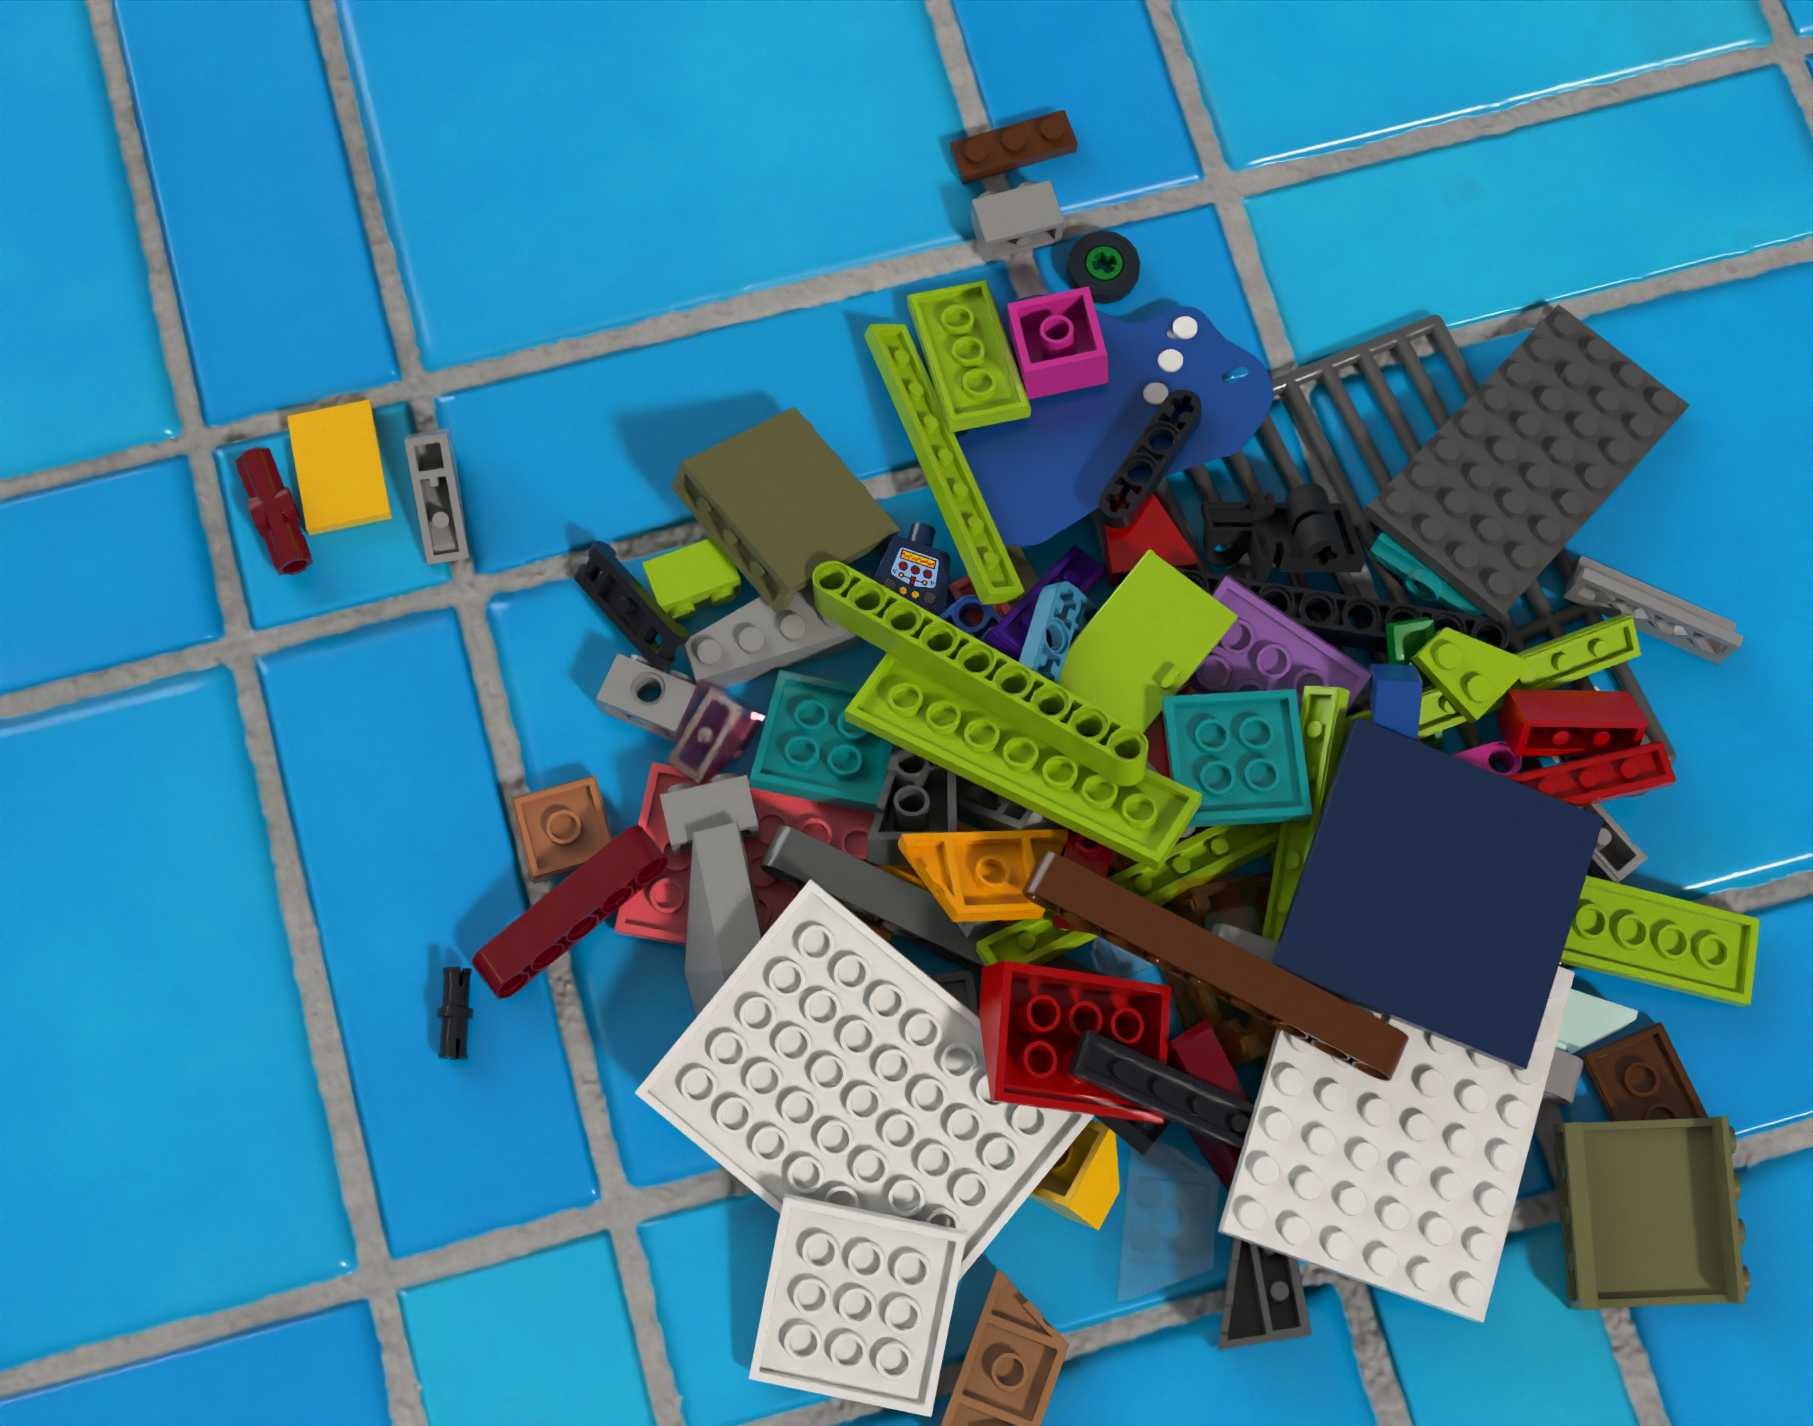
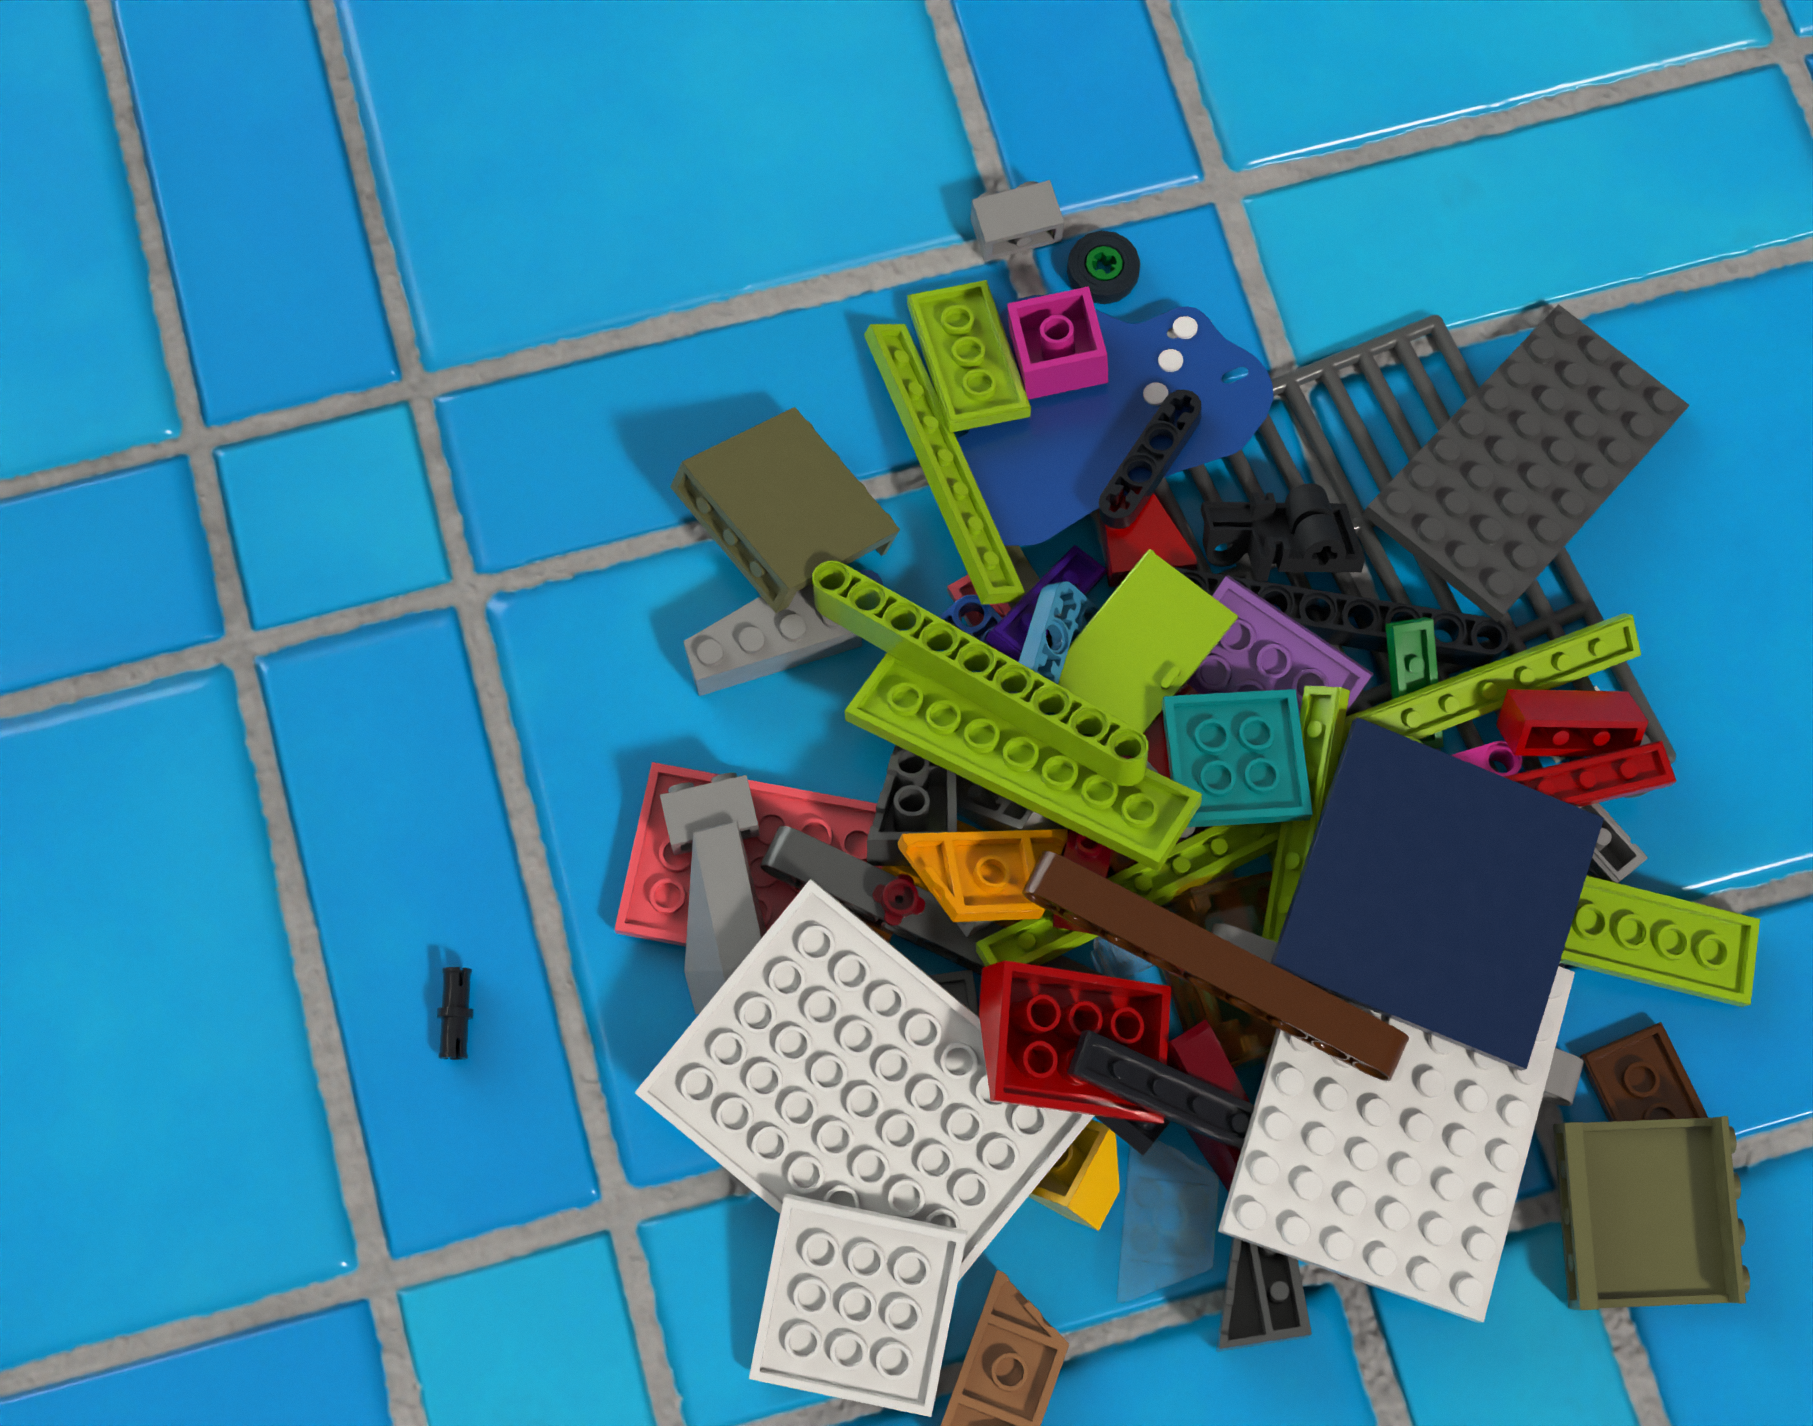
(274, 511): dark red piece -> none
(339, 467): yellow tile -> none
(437, 495): light grey slope -> none
(561, 827): nougat plate -> none
(569, 912): dark red beam -> none
(630, 607): black plate -> none
(662, 717): light grey brick -> none
(692, 579): lime brick -> none
(715, 735): clear pink slope -> none
(813, 750): teal plate -> none
(903, 887): none -> dark red plate
(916, 569): torso -> none
(1013, 147): reddish brown plate -> none
(1396, 698): blue slope -> none
(1418, 577): teal piece -> none
(1469, 670): lime wing -> none
(1590, 1020): light aqua slope -> none
(1653, 610): light grey fence -> none

